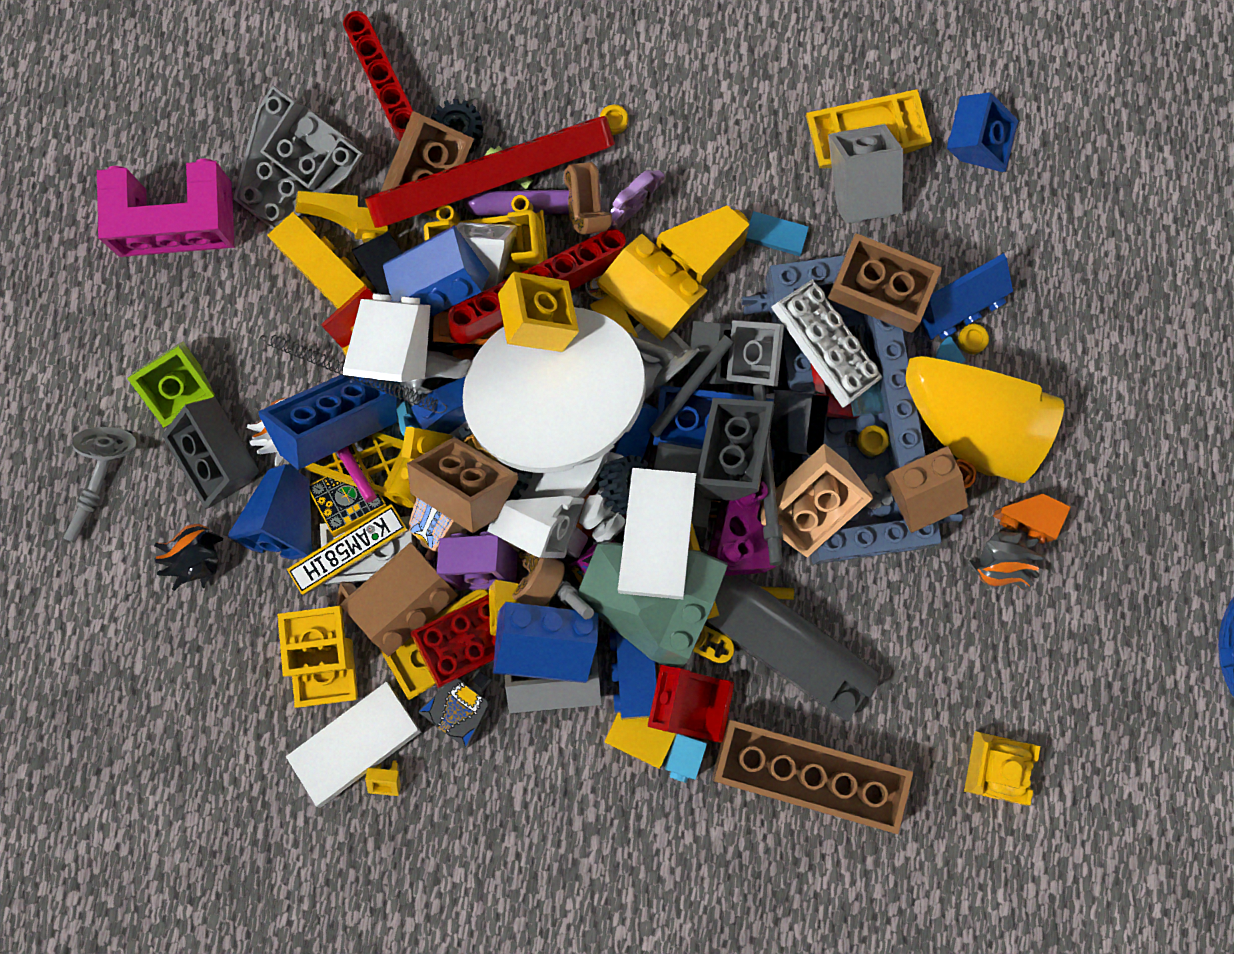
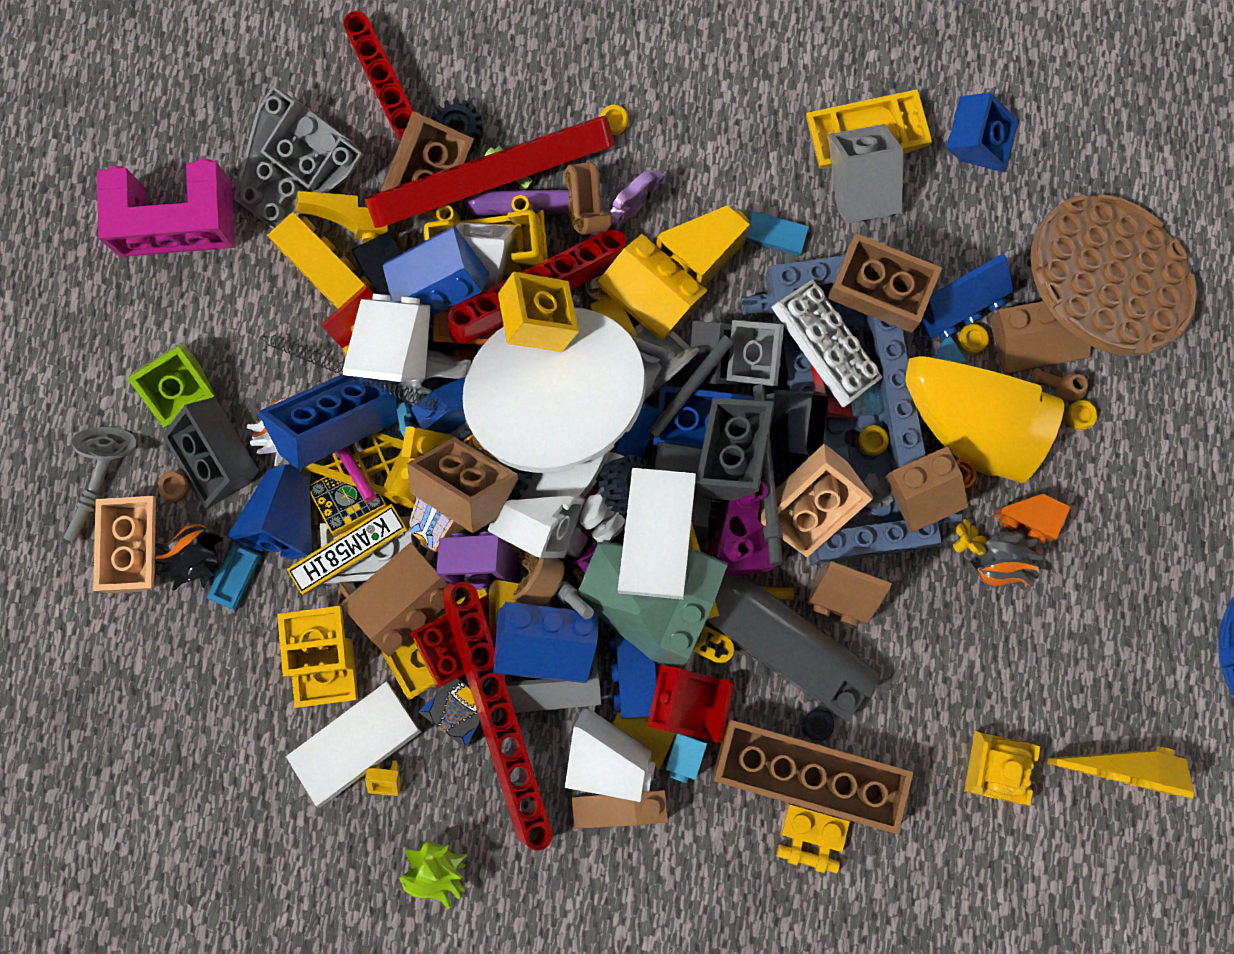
(124, 544): none -> light nougat slope
(173, 486): none -> medium nougat tile
(234, 576): none -> dark azure tile
(433, 873): none -> lime hair
(508, 725): none -> red beam
(607, 760): none -> white slope
(609, 811): none -> medium nougat slope
(814, 828): none -> yellow plate
(818, 724): none -> black tile
(846, 593): none -> medium nougat slope
(969, 539): none -> yellow plant
(1034, 338): none -> medium nougat slope
(1063, 384): none -> medium nougat bar
(1081, 415): none -> yellow tile
(1113, 275): none -> medium nougat tile
(1145, 769): none -> yellow wedge

